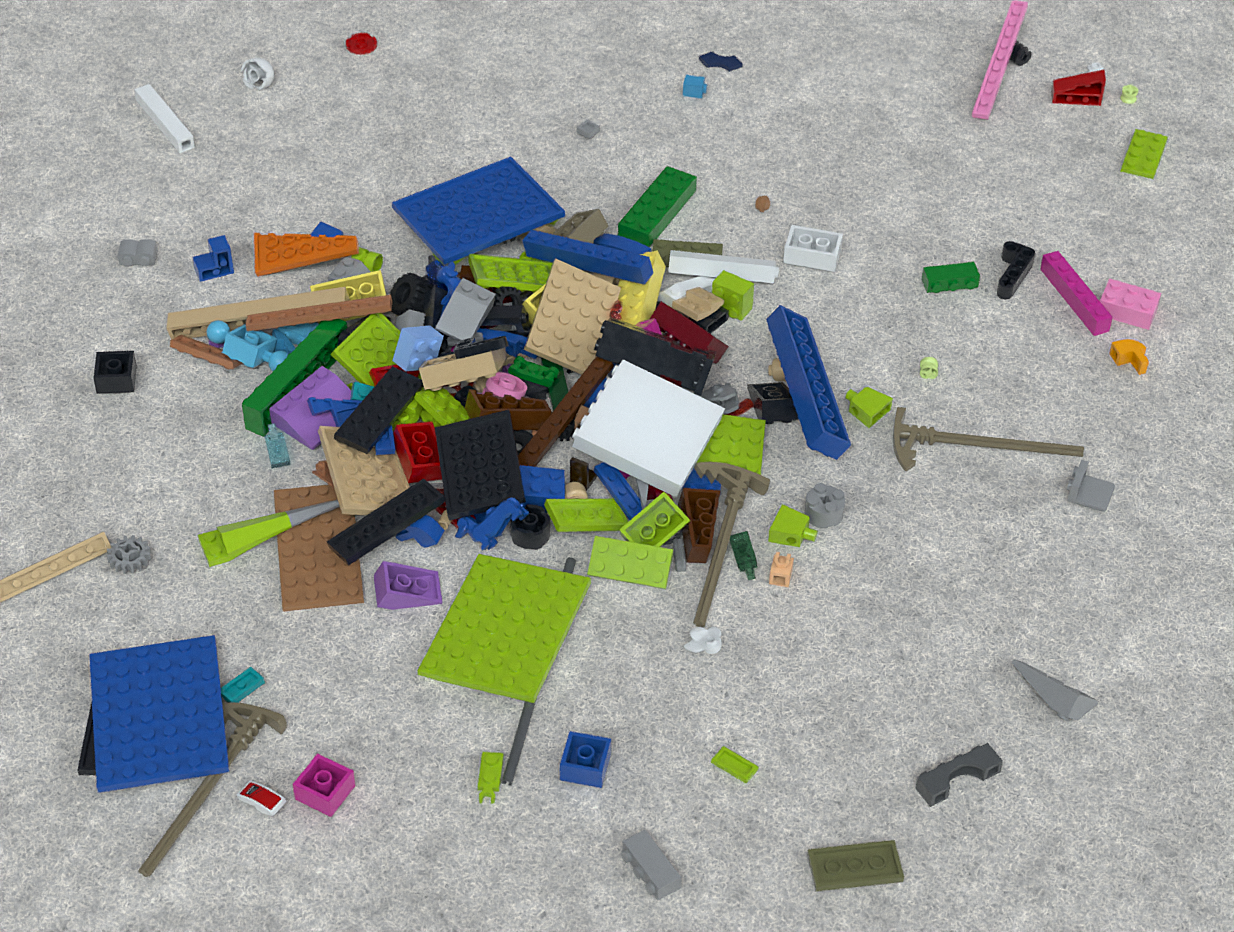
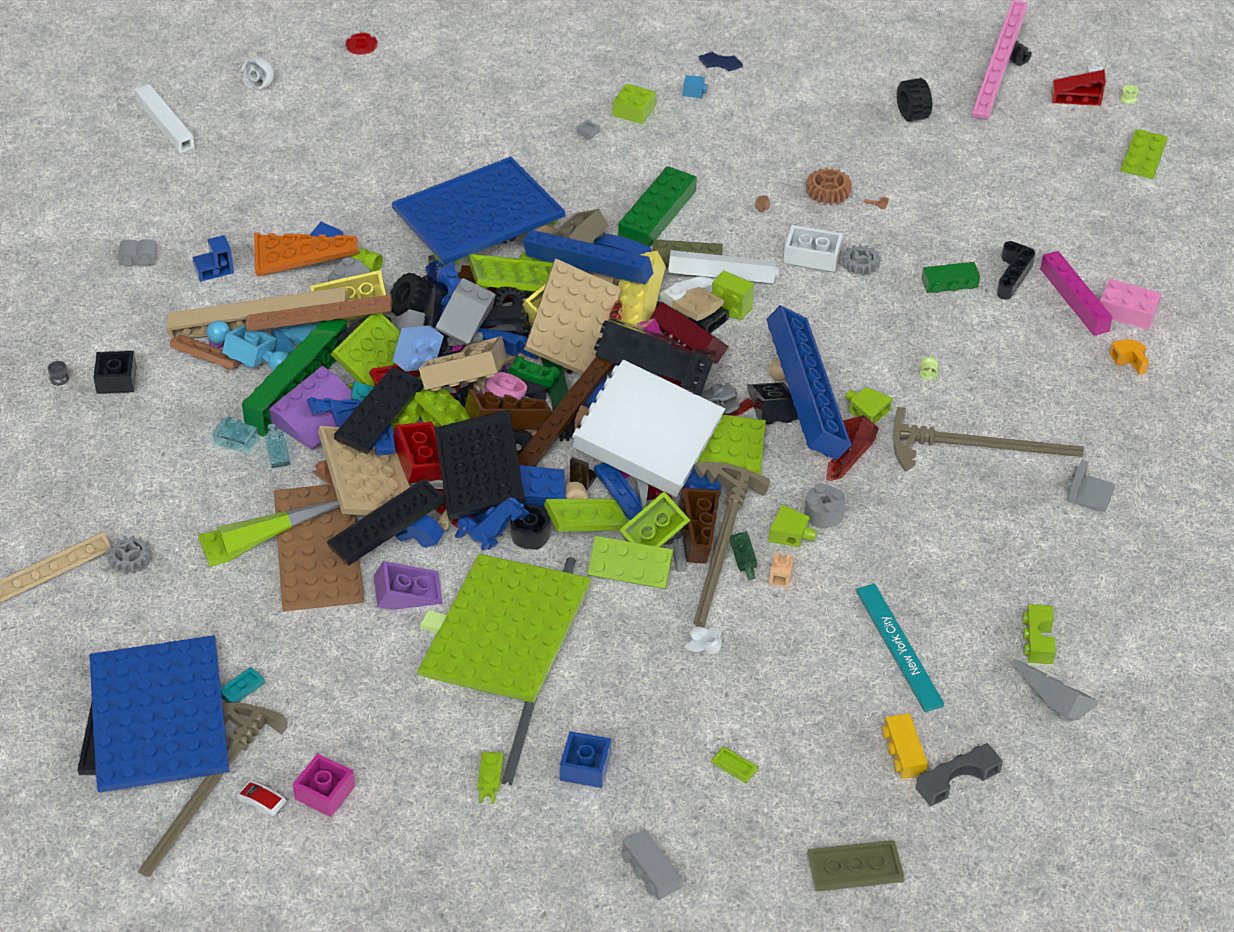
(58, 373): none -> dark grey wheel
(235, 435): none -> clear light blue brick
(432, 621): none -> yellowish green tile
(470, 347): black beam -> none
(634, 103): none -> lime brick
(828, 186): none -> nougat gear
(861, 259): none -> light grey gear
(862, 435): none -> clear red wedge
(882, 203): none -> nougat hand
(900, 648): none -> teal tile
(904, 746): none -> yellow brick
(914, 99): none -> black tyre
(1039, 648): none -> lime arch

